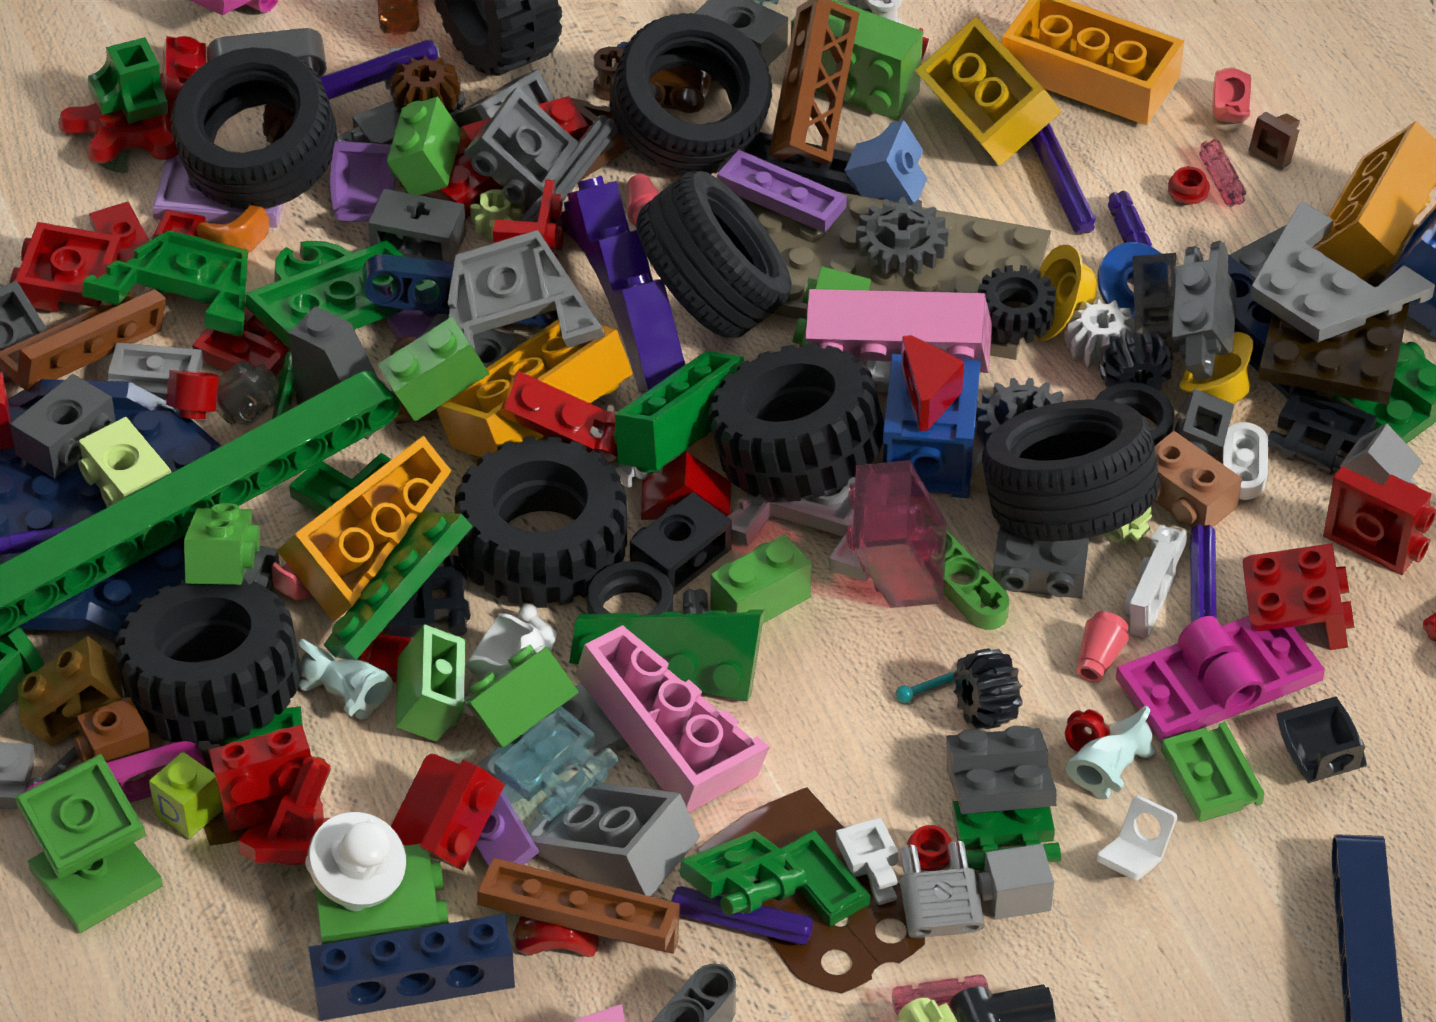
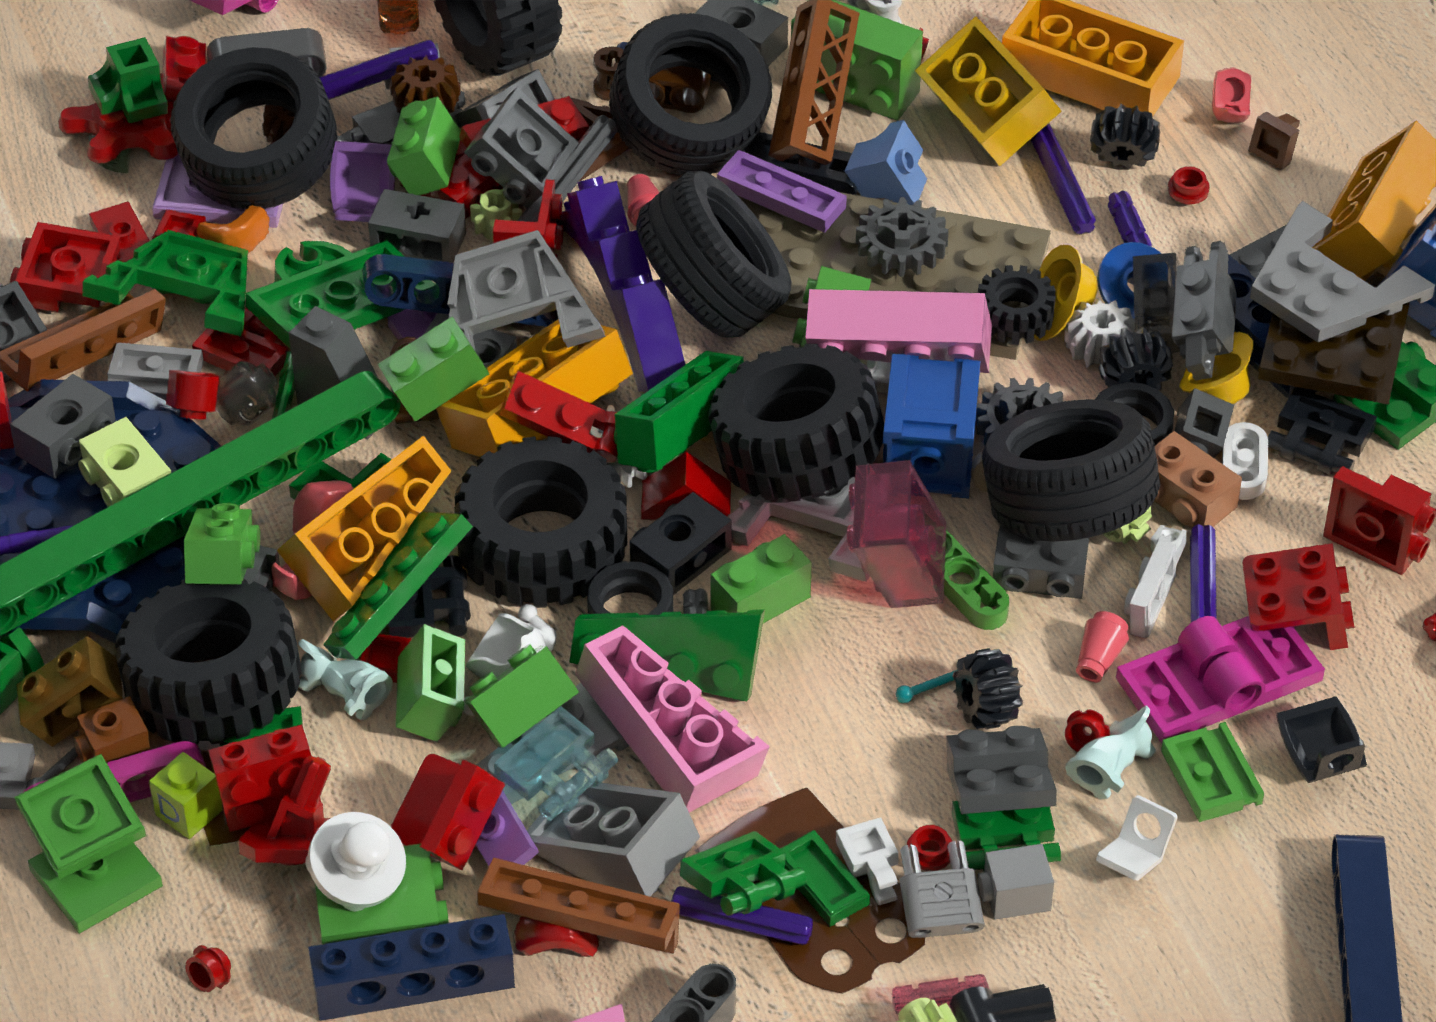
(208, 968): none -> red plate
(315, 499): none -> coral hair
(931, 379): red slope -> none
(1125, 136): none -> black gear
(1222, 173): clear pink axle -> none
(1381, 455): light grey brick -> none

